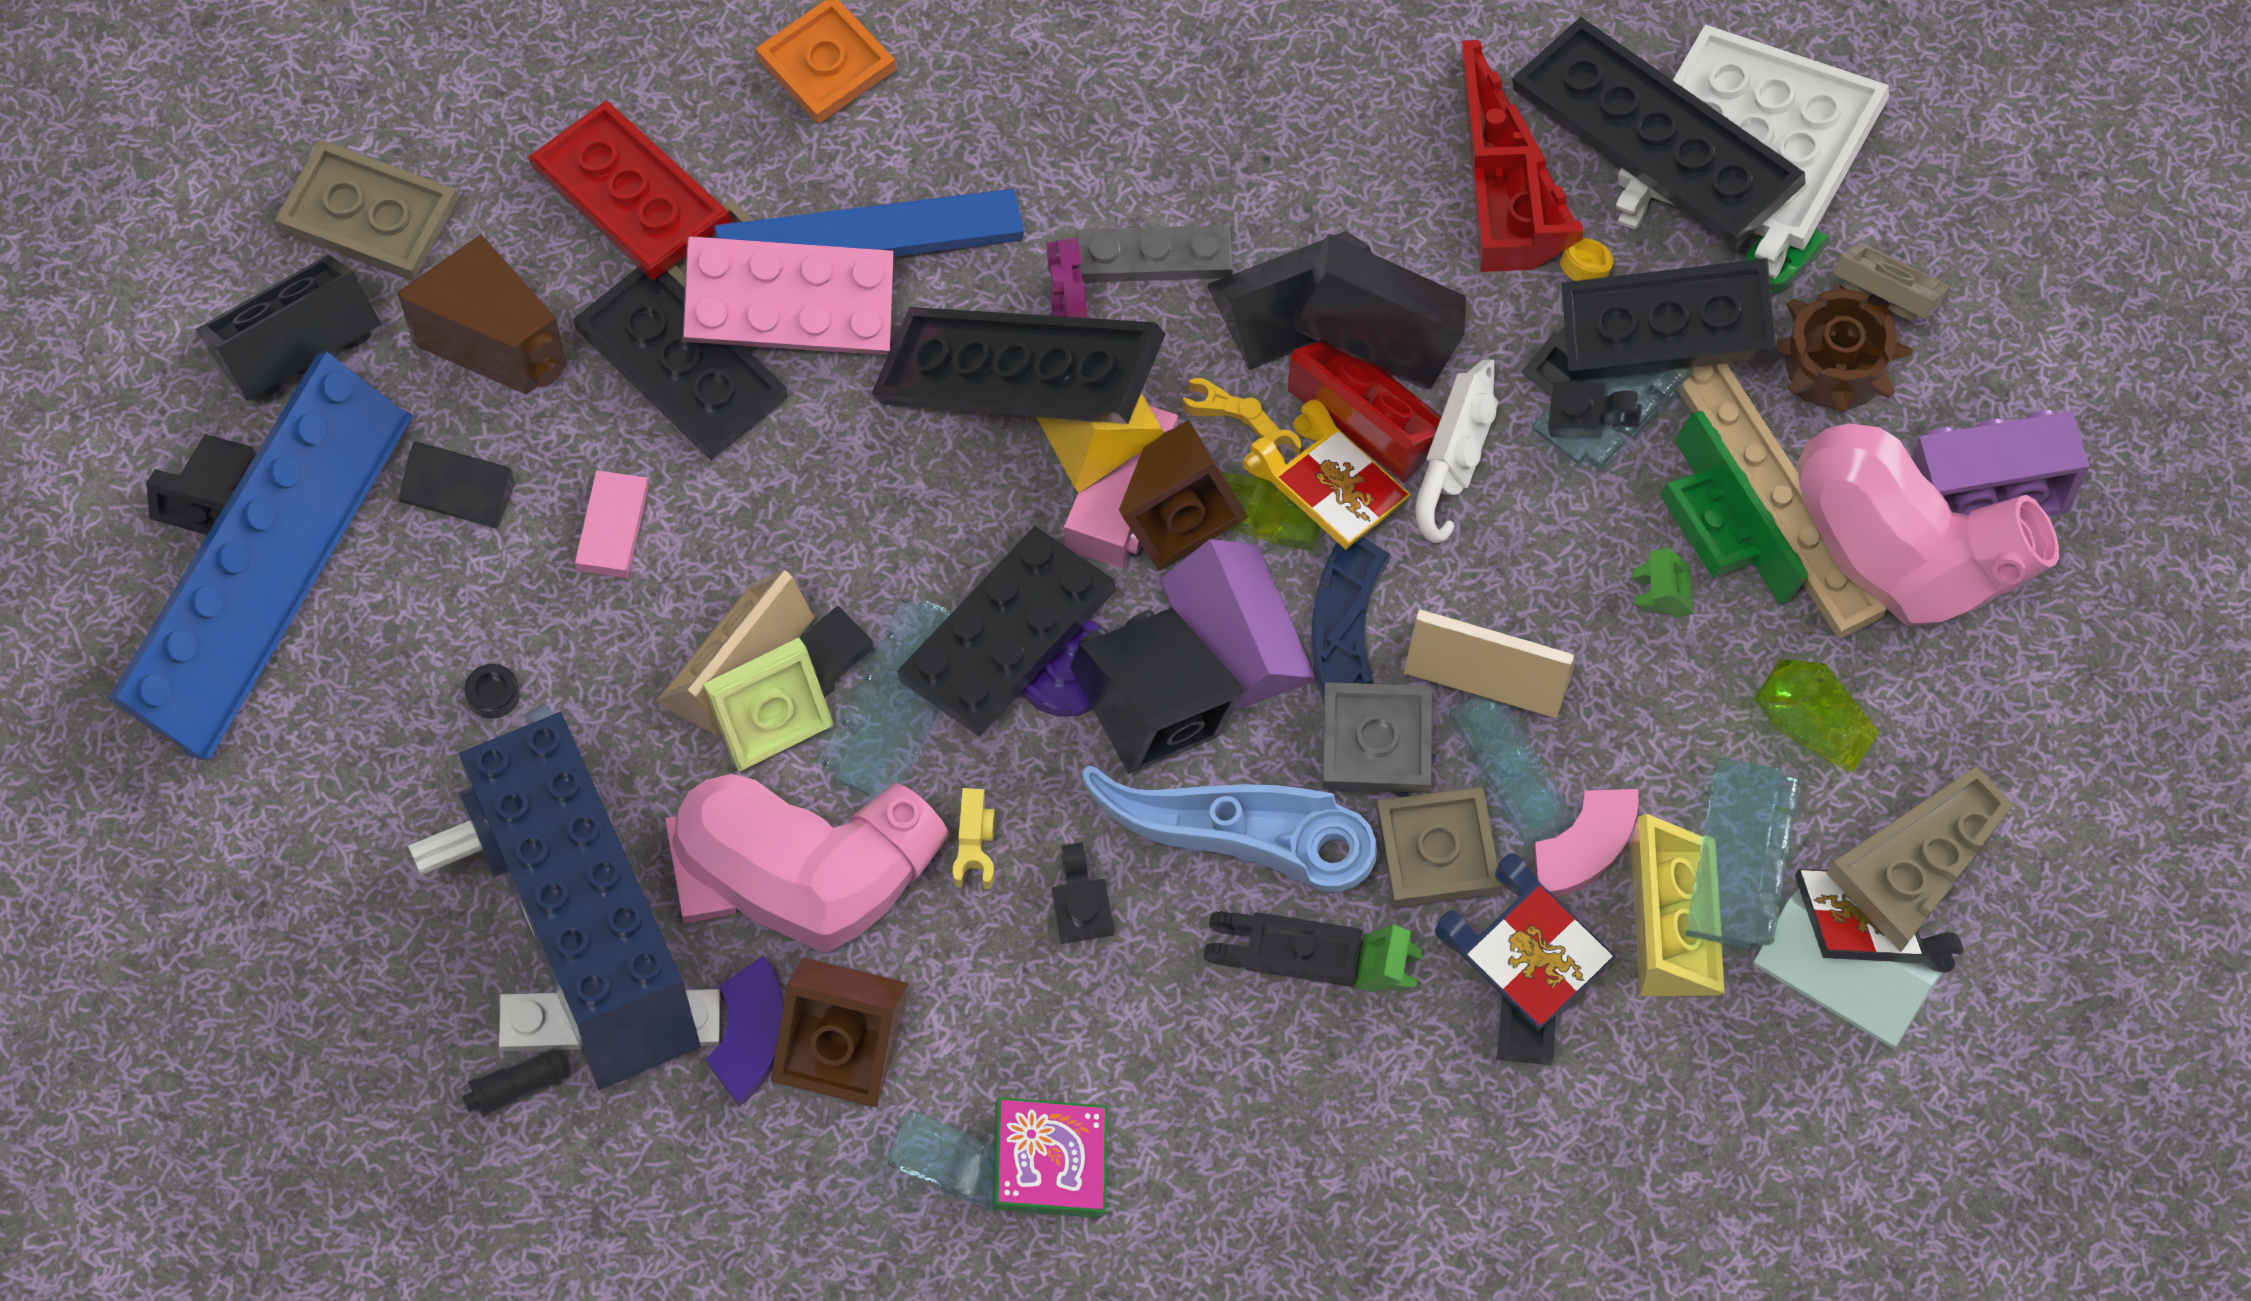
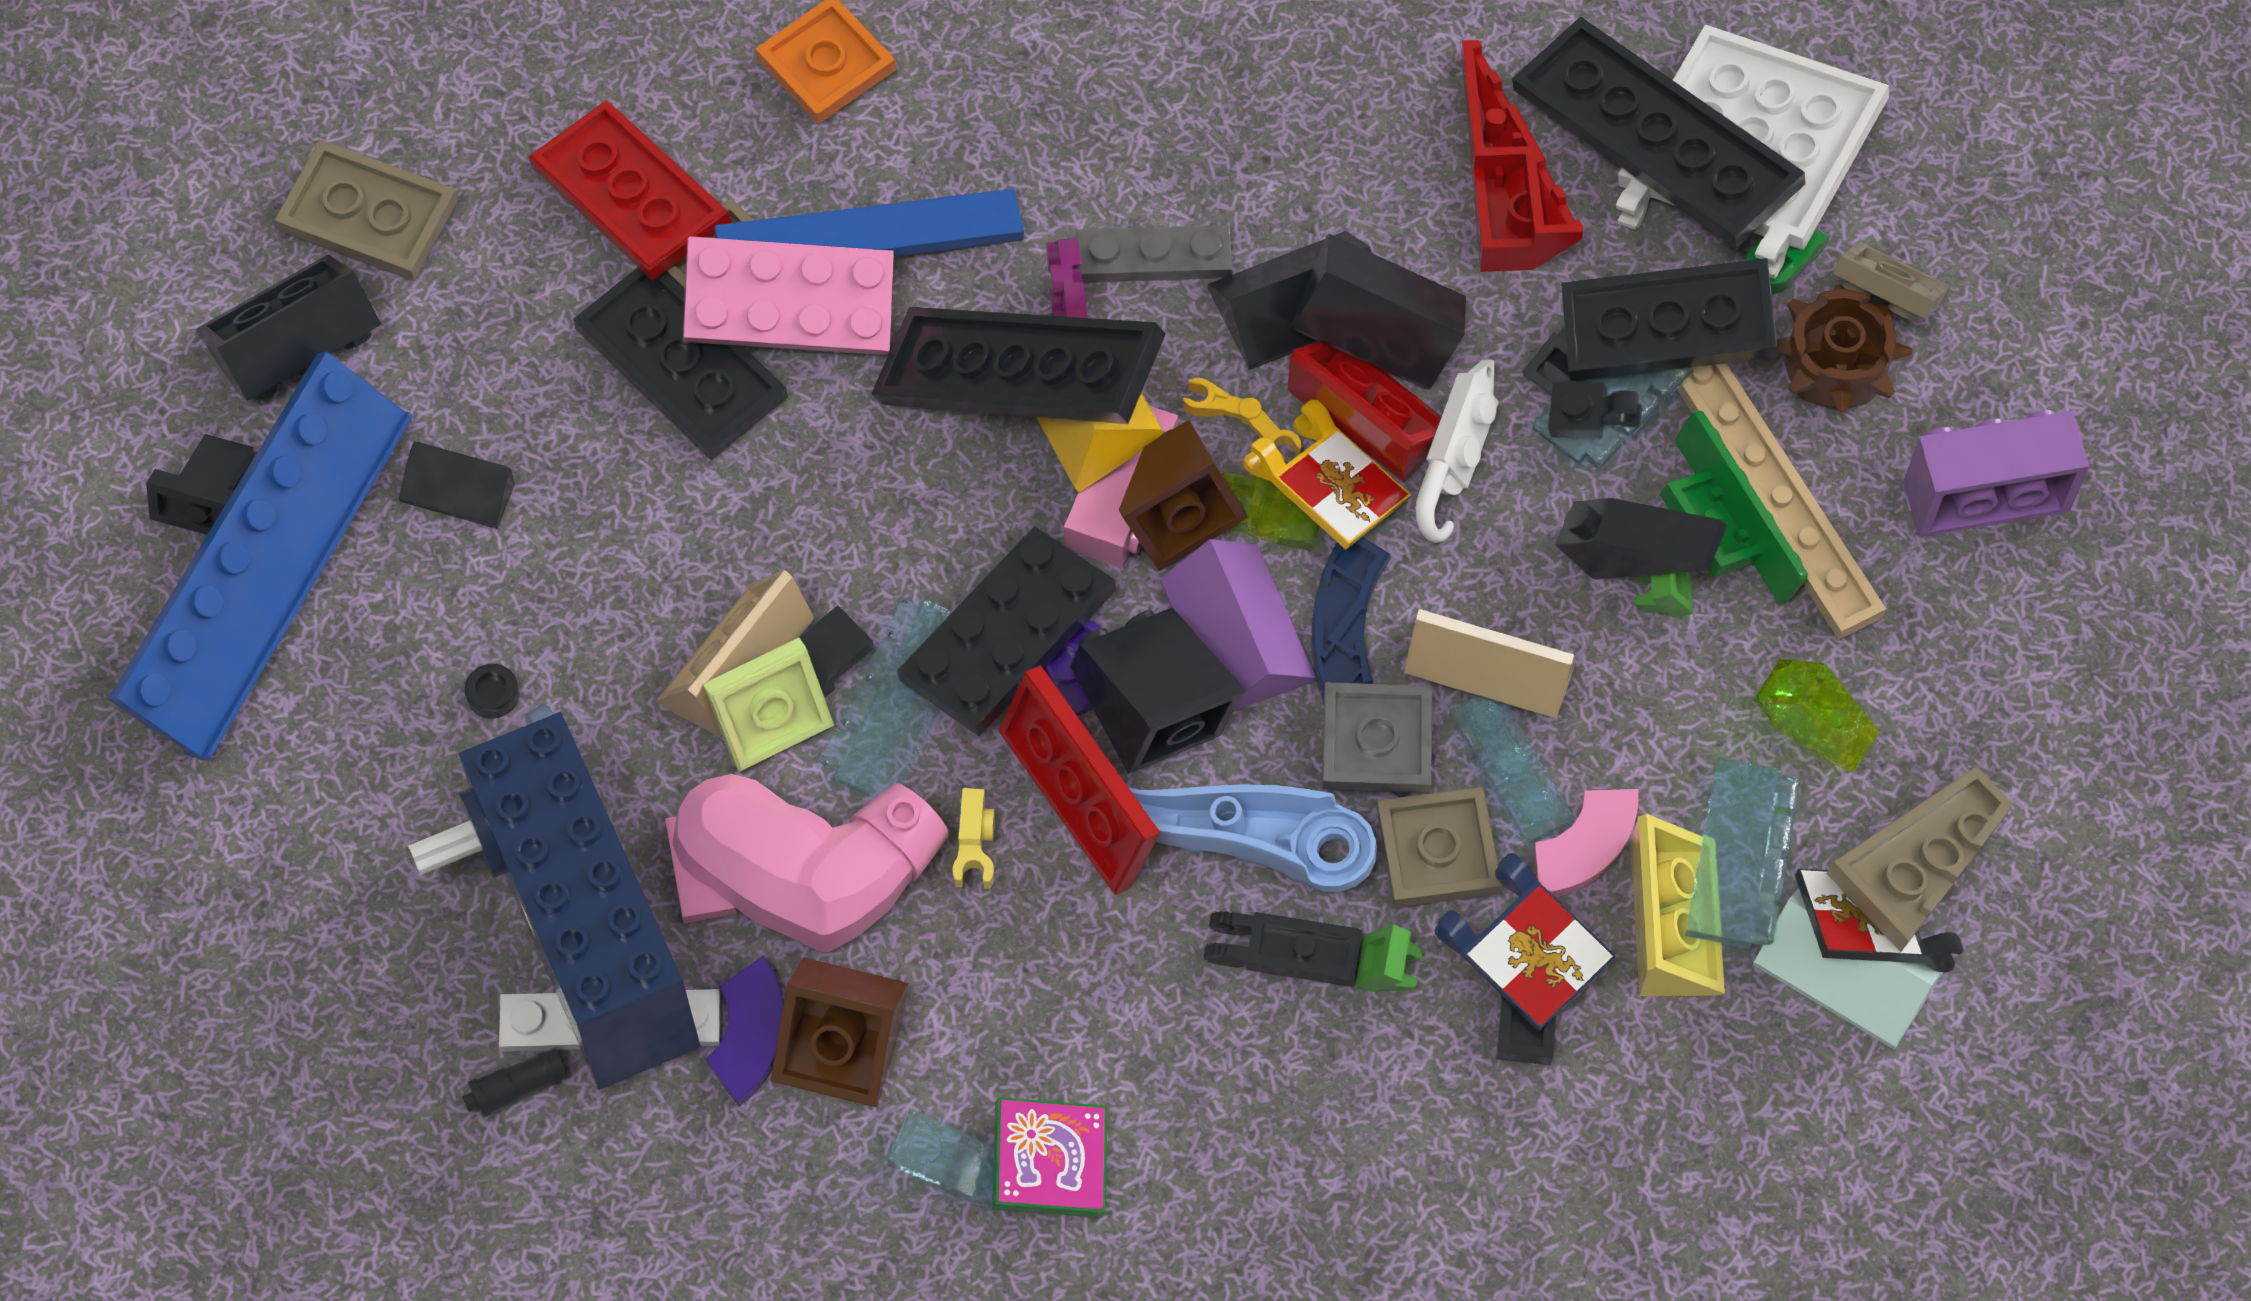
(484, 319): reddish brown slope -> none
(612, 524): bright pink tile -> none
(1078, 780): none -> red tile
(1081, 904): black plate -> none
(1587, 260): yellow tile -> none
(1637, 539): none -> black slope
(1903, 541): bright pink piece -> none

